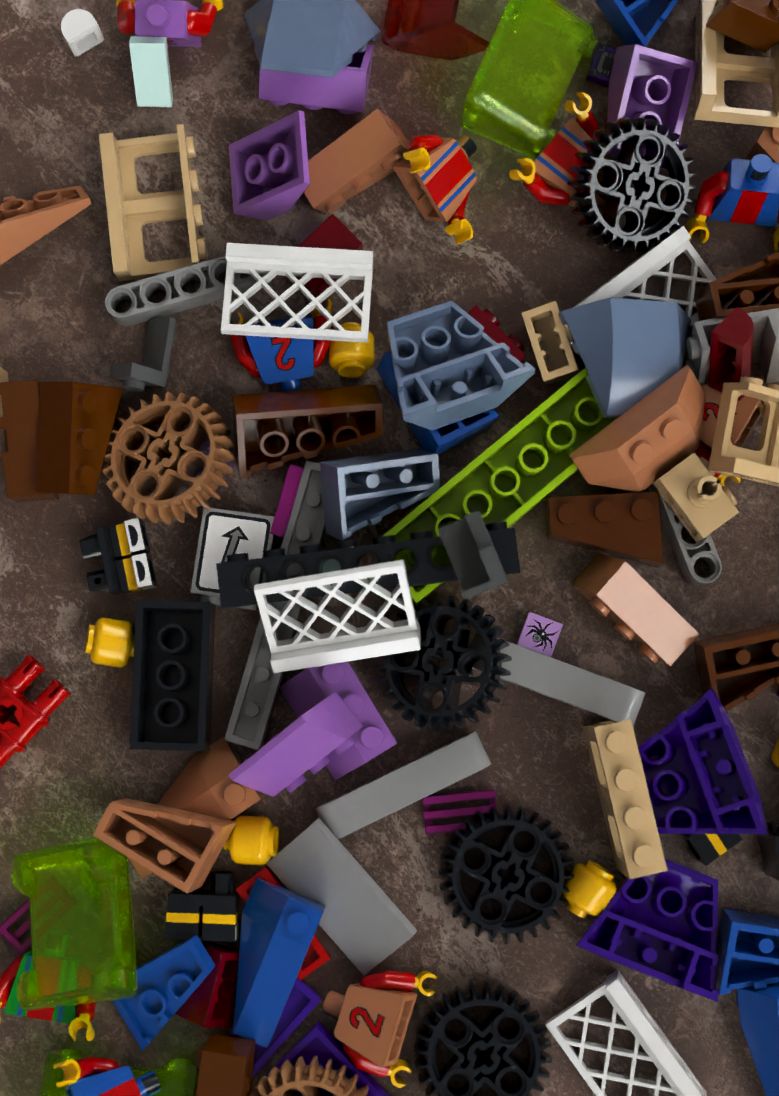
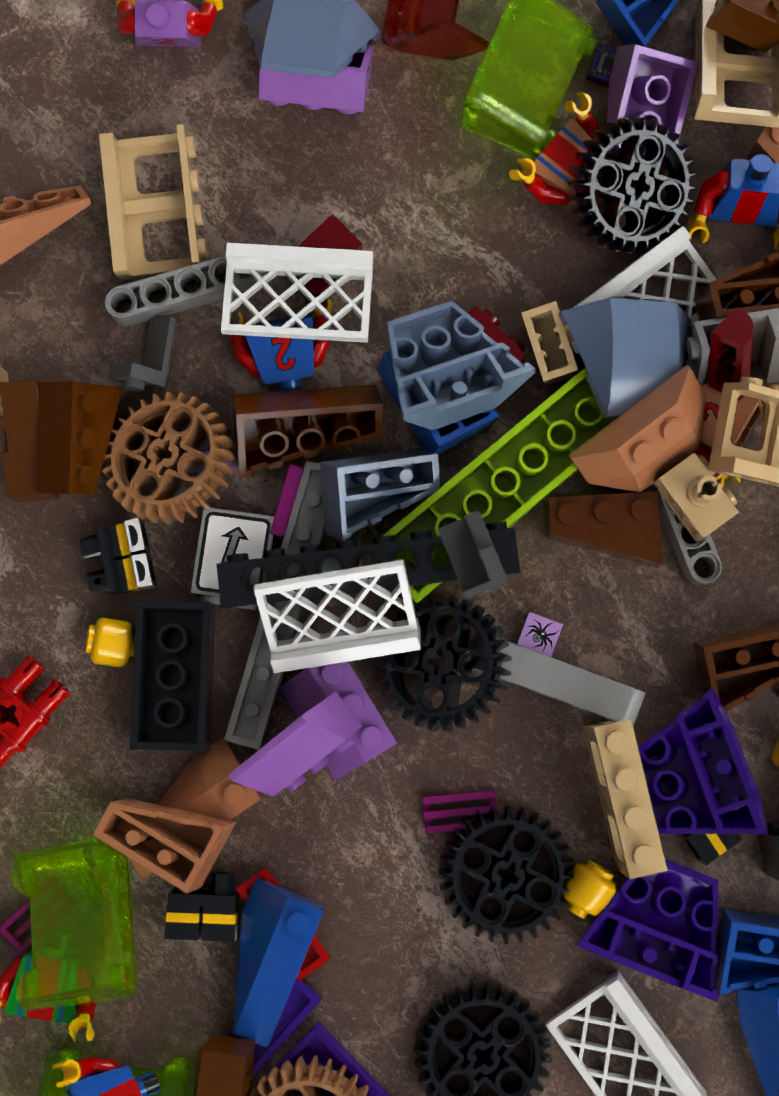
(81, 31): white brick -> none
(151, 71): light aqua tile -> none
(164, 987): blue wing -> none
(215, 997): dark red brick -> none
(252, 840): yellow head -> none
(270, 168): medium lavender slope -> none
(352, 358): yellow head -> none
(355, 161): nougat wedge -> none
(356, 908): light grey tile -> none
(376, 1019): nougat torso -> none
(404, 785): light grey beam -> none
(440, 180): torso -> none
(635, 608): wedge -> none

